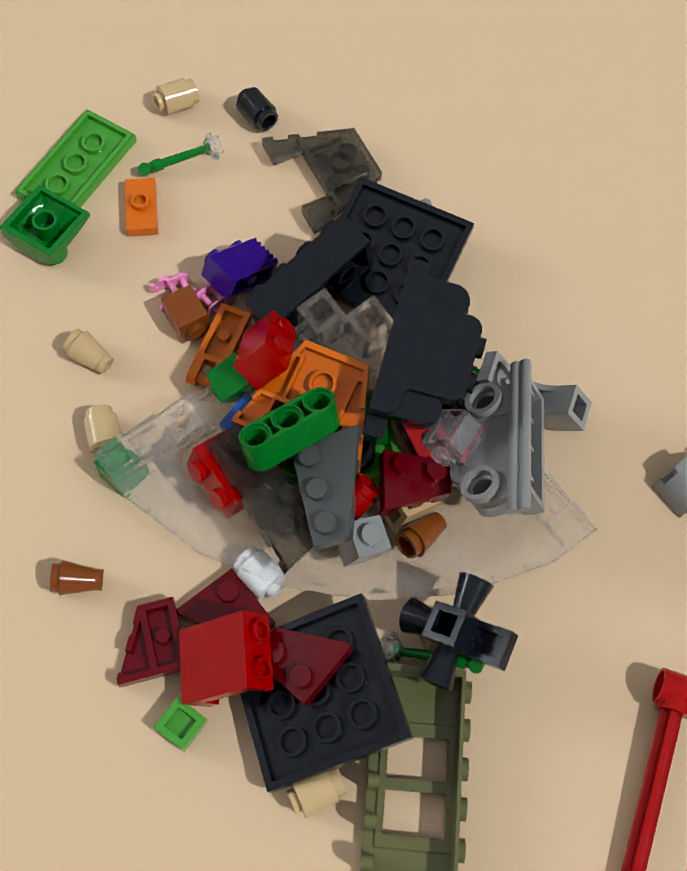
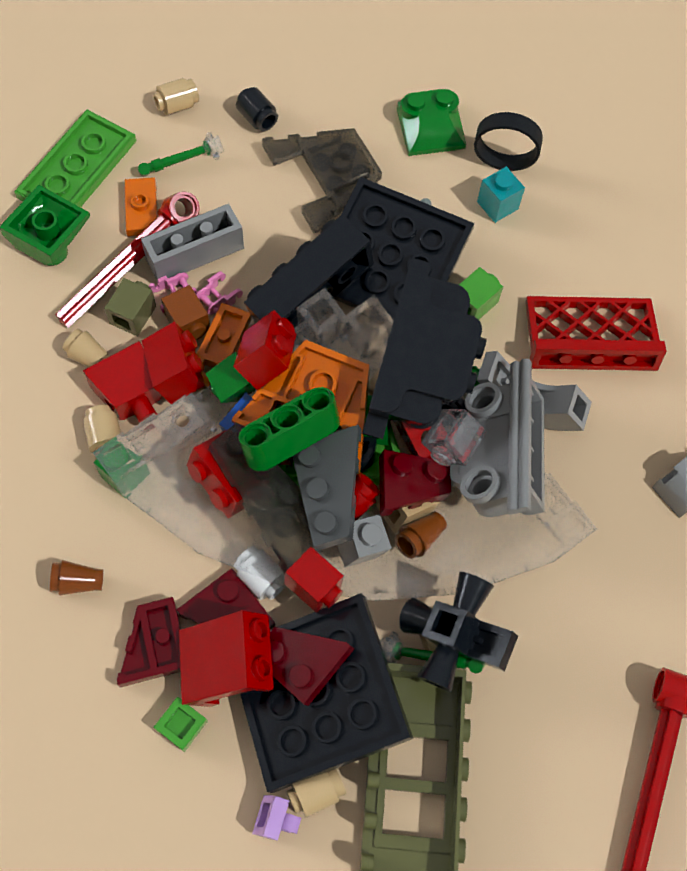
(124, 383): none -> red torso
(126, 258): none -> piece
(130, 306): none -> olive brick
(173, 362): none -> red brick
(193, 242): none -> light grey brick
(239, 267): dark purple brick -> none
(273, 818): none -> lavender tile
(314, 580): none -> red brick
(431, 122): none -> green slope
(483, 291): none -> bright green brick
(500, 194): none -> teal brick
(511, 121): none -> black tyre
(595, 351): none -> red fence

